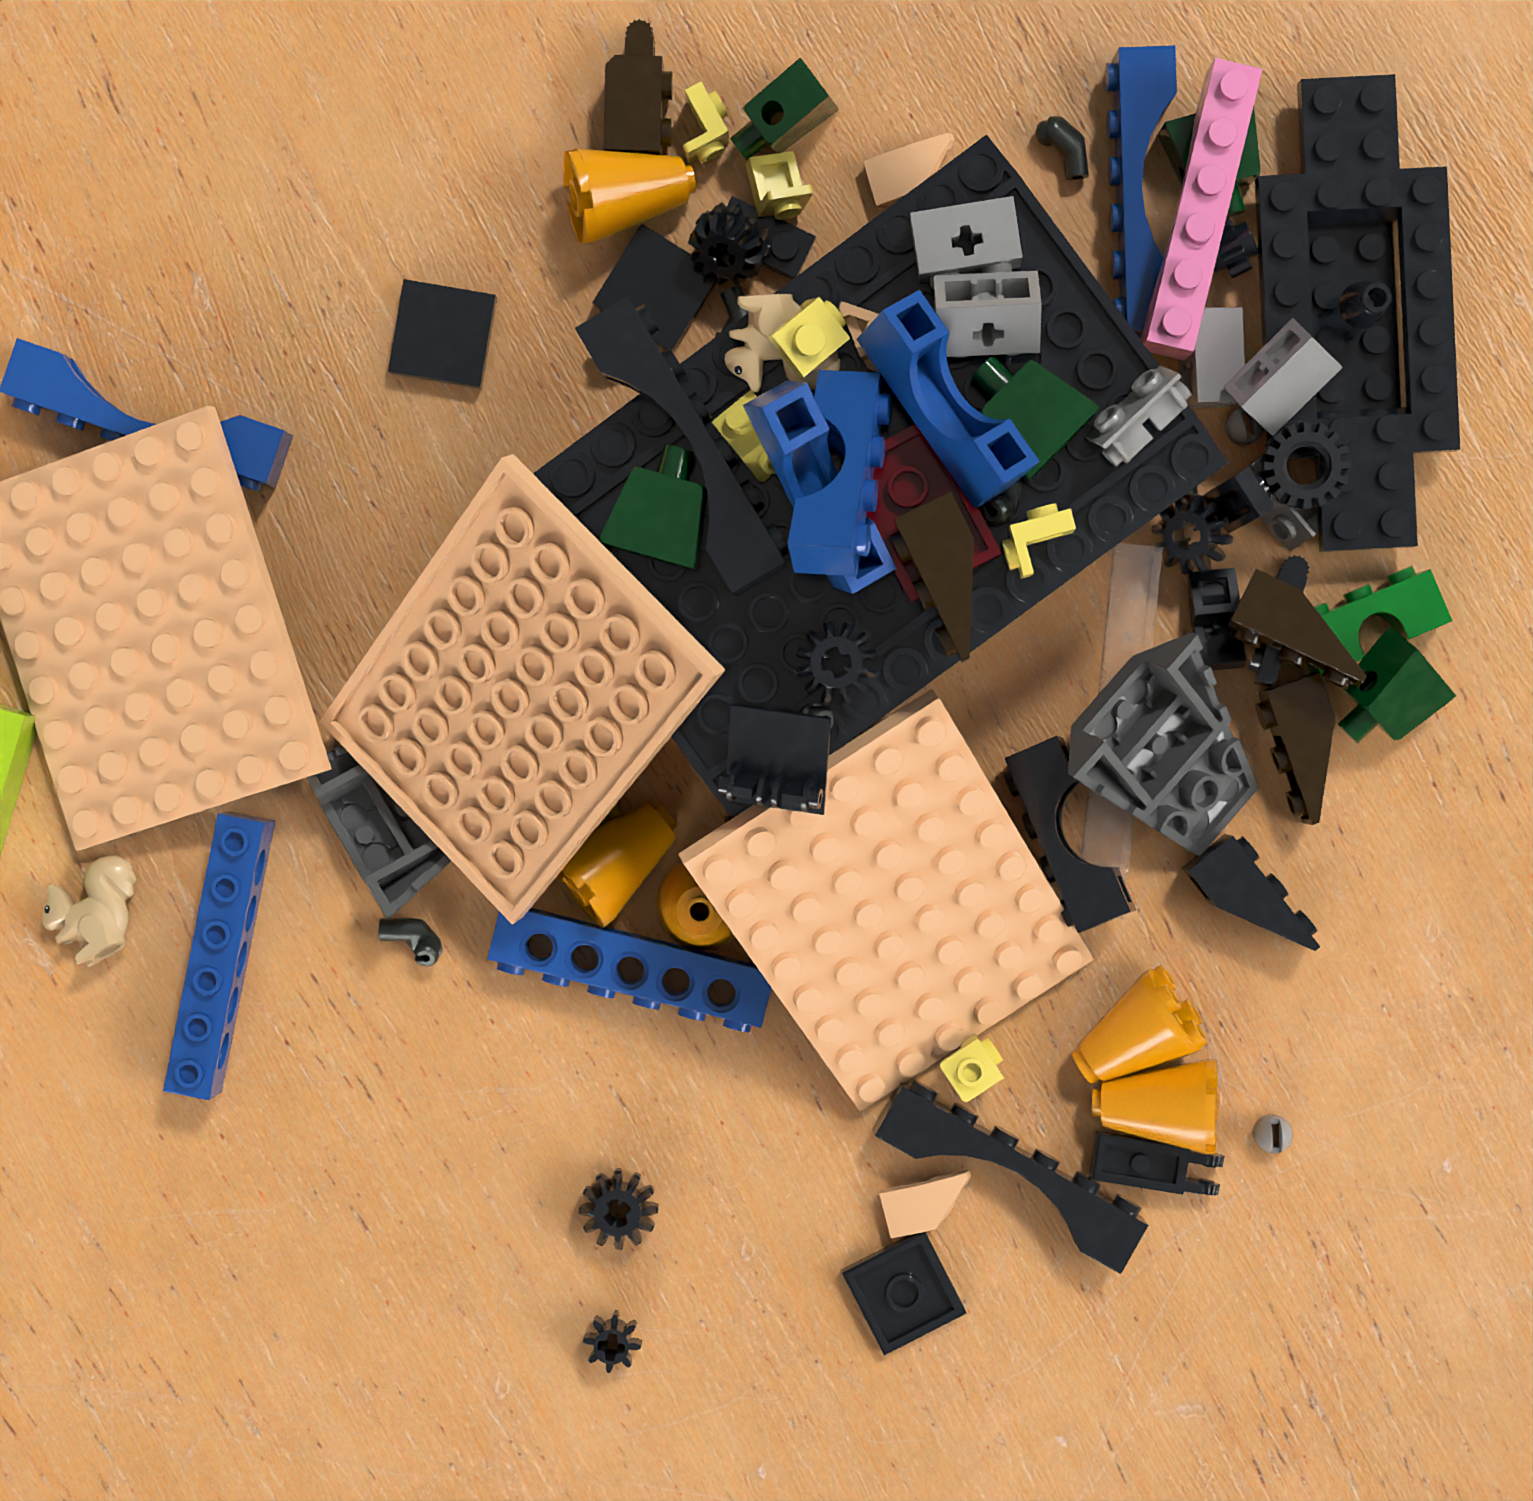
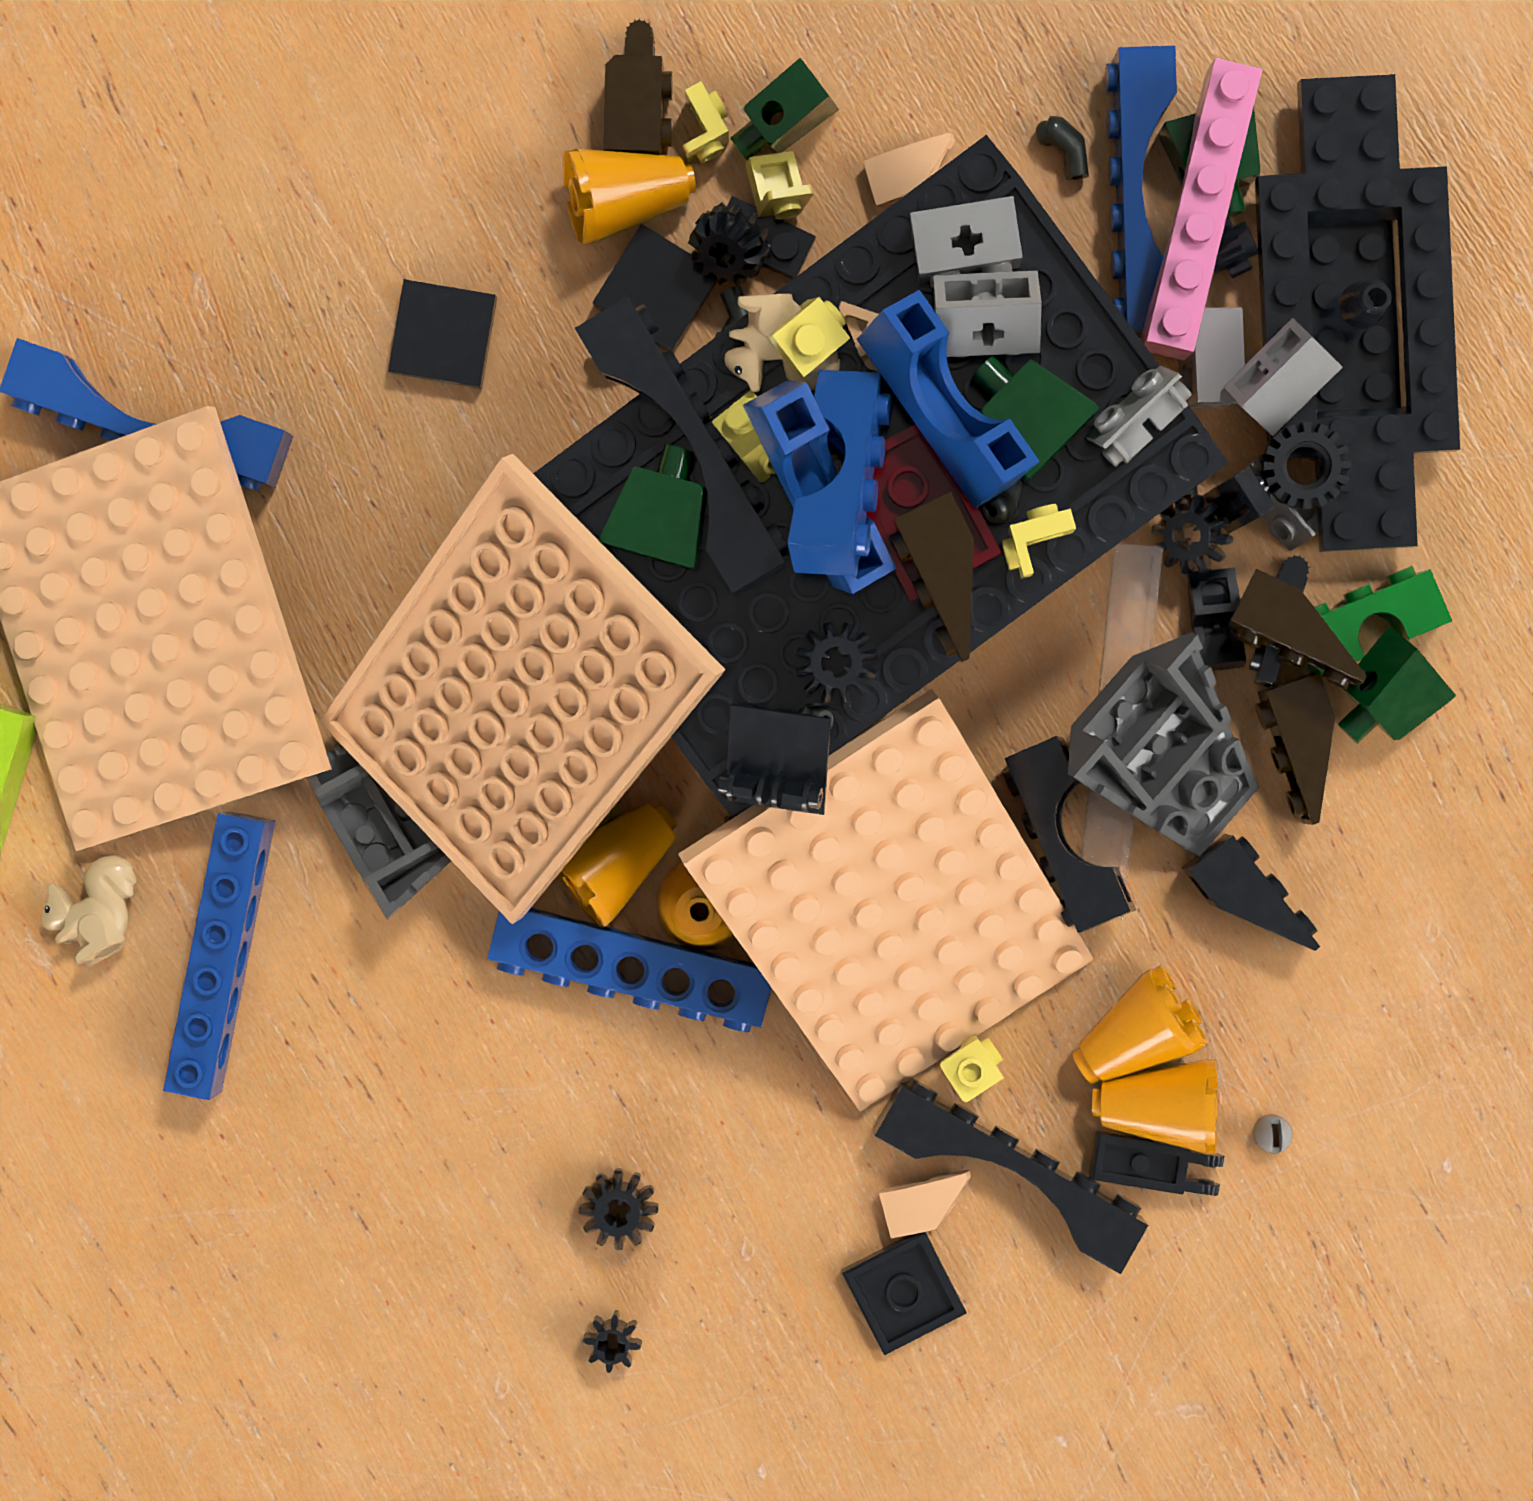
(417, 936): pearl dark grey arm -> none
(1236, 429): light grey hinge -> none

